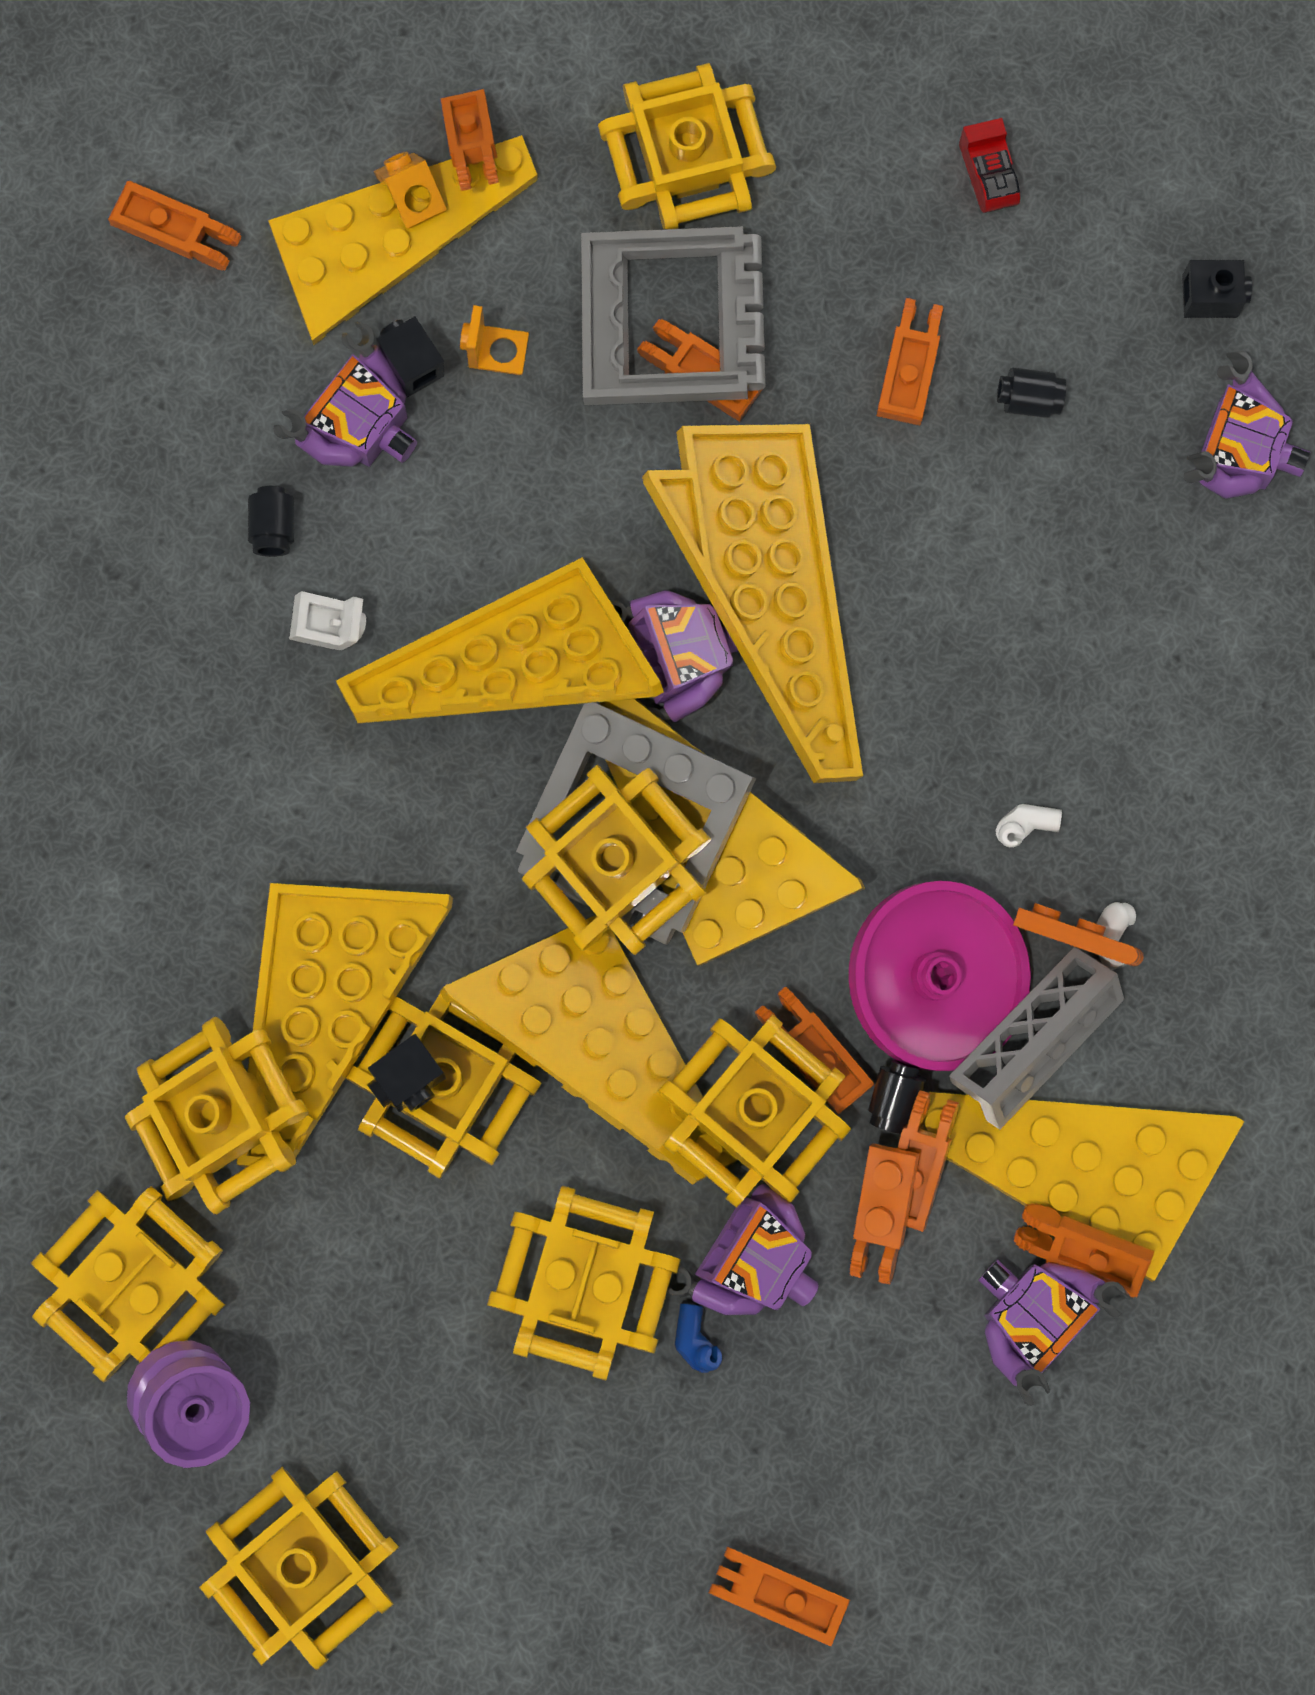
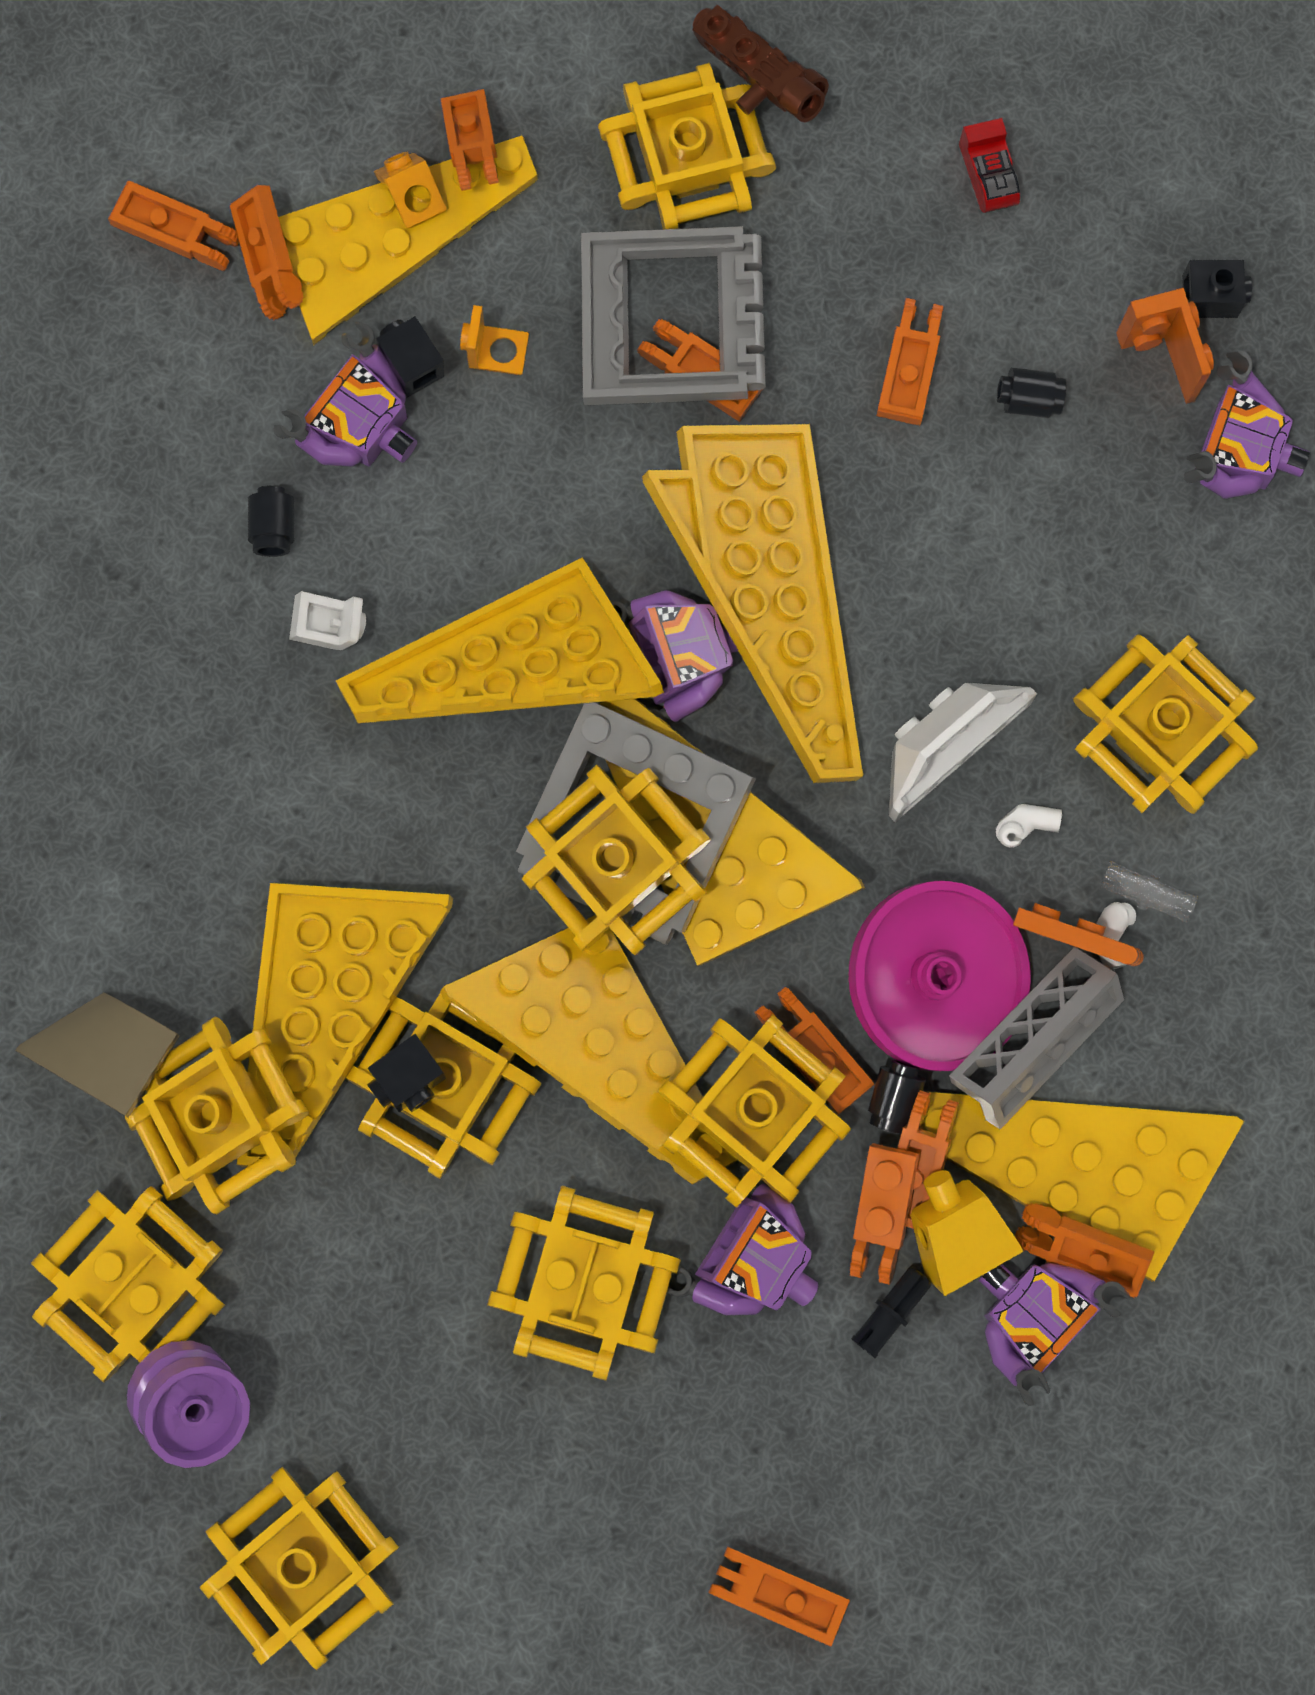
(104, 1051): none -> dark tan slope
(266, 252): none -> orange hinge
(692, 1343): blue arm -> none
(763, 67): none -> copper piece
(892, 1312): none -> black axle
(948, 737): none -> white wedge
(959, 1233): none -> yellow torso
(1148, 892): none -> clear pin
(1166, 722): none -> yellow brick
(1176, 321): none -> orange bracket

